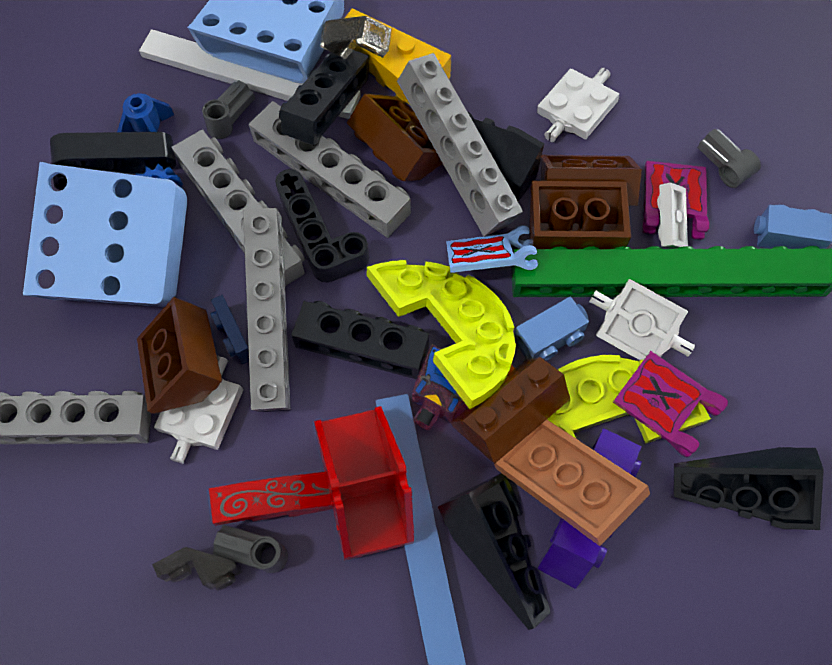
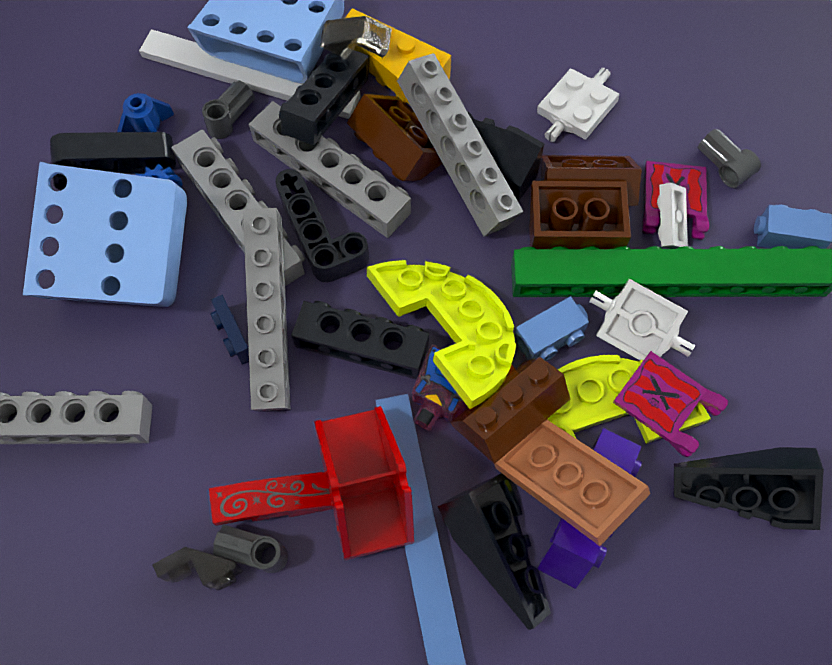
(178, 357): reddish brown slope -> none
(201, 422): white plate -> none
(491, 251): light blue flag -> none

